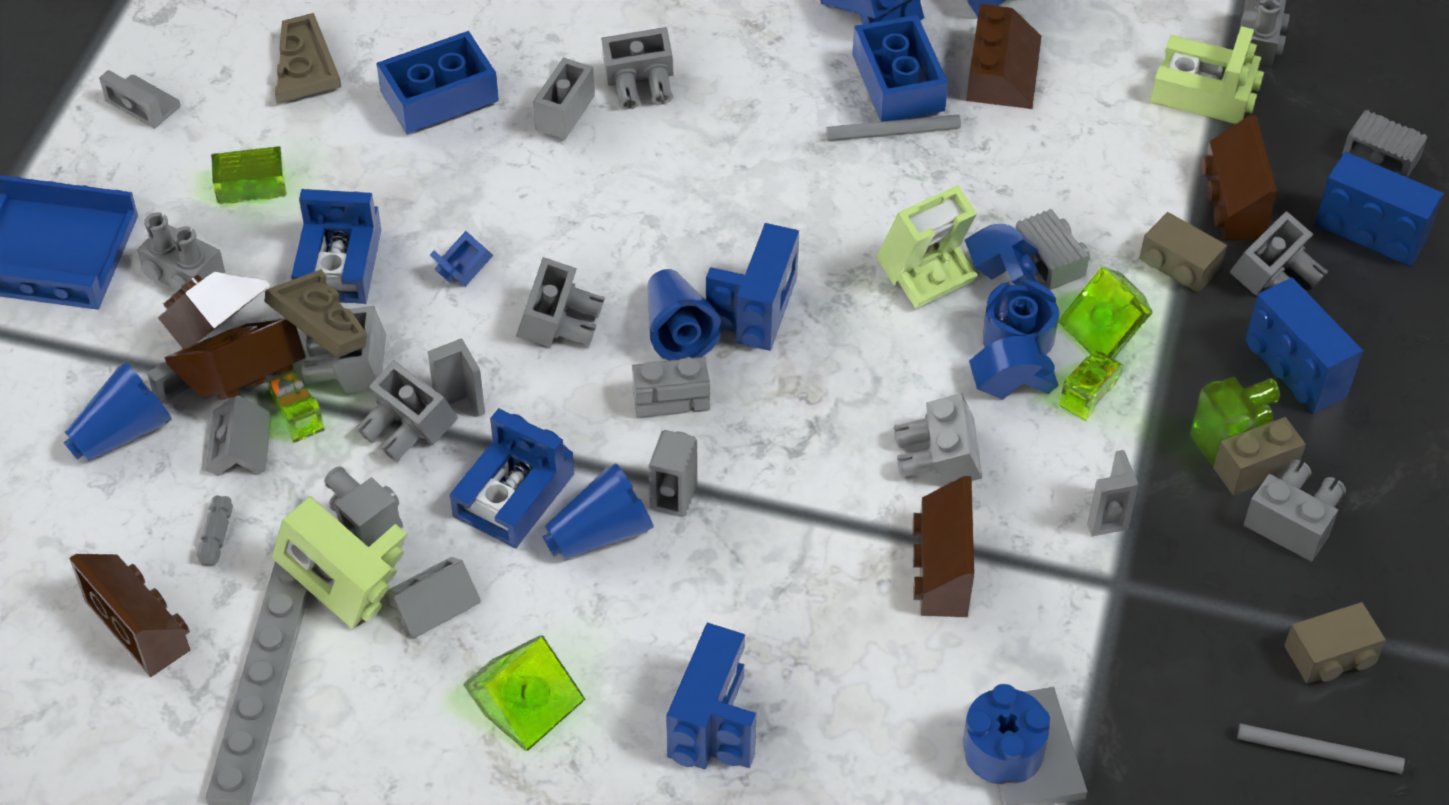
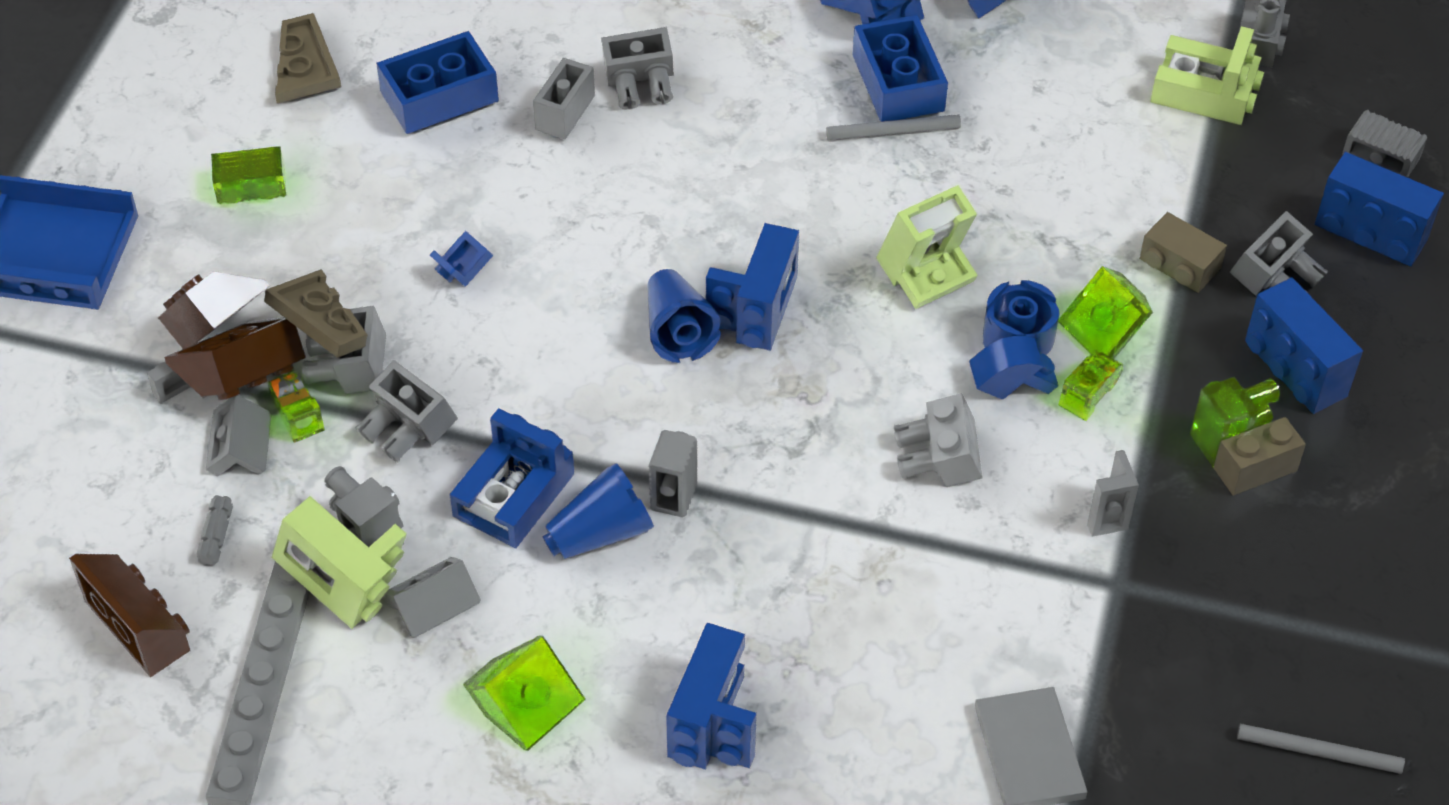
(115, 416): blue cone -> none
(138, 98): light grey panel -> none
(176, 254): light grey brick -> none
(342, 225): blue brick -> none
(456, 374): light grey panel -> none
(551, 295): light grey brick -> none
(671, 386): light grey brick -> none
(945, 550): reddish brown slope -> none
(1003, 59): reddish brown slope -> none
(1003, 249): blue brick -> none
(1005, 735): blue brick -> none
(1059, 254): light grey brick -> none
(1240, 181): reddish brown slope -> none
(1291, 515): light grey brick -> none
(1335, 643): dark tan brick -> none

